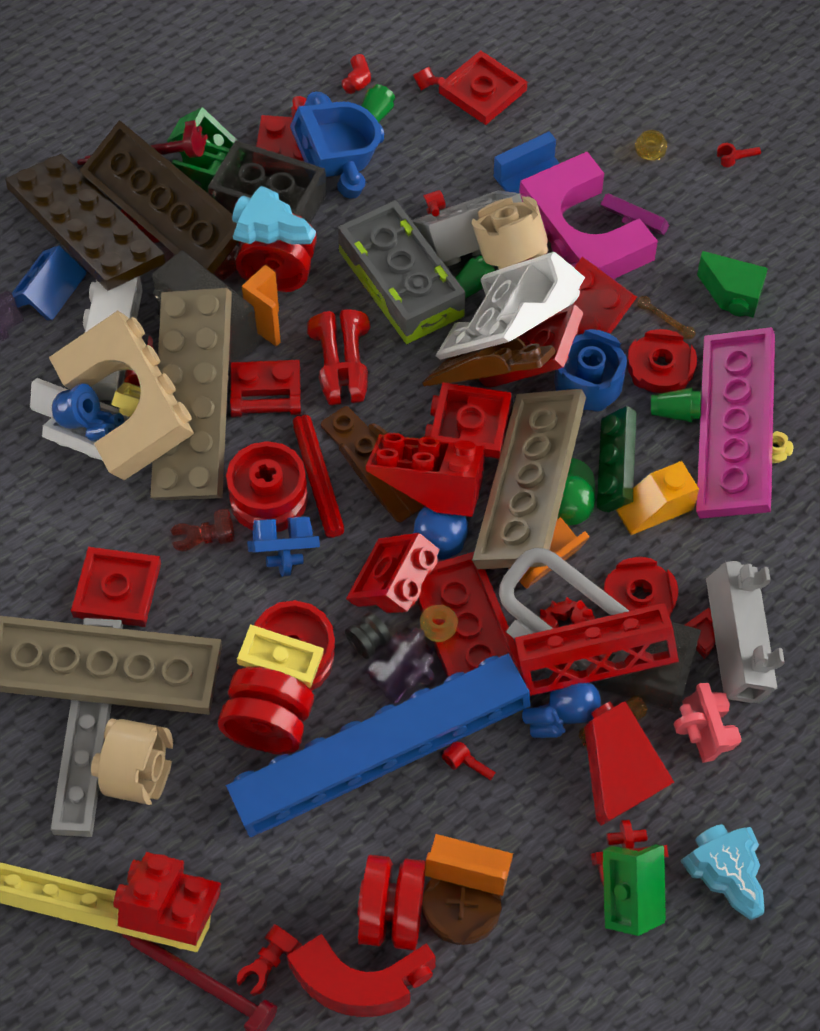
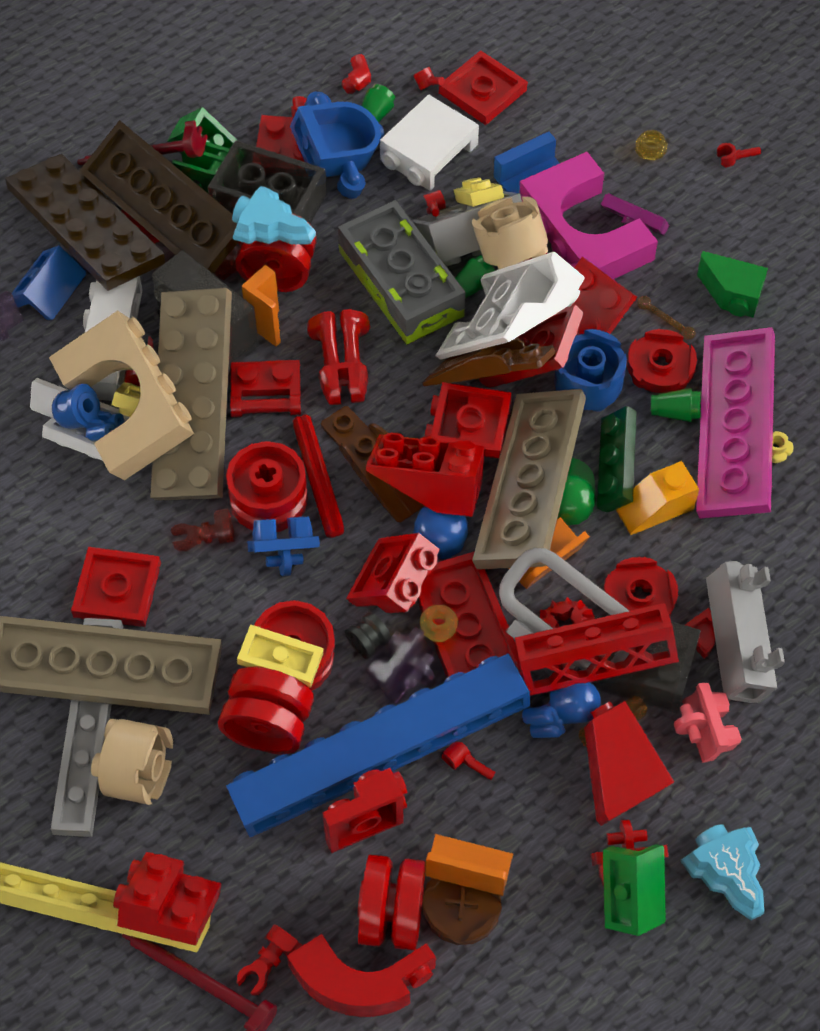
(375, 808): none -> red plate
(427, 141): none -> white panel
(478, 192): none -> light yellow plate

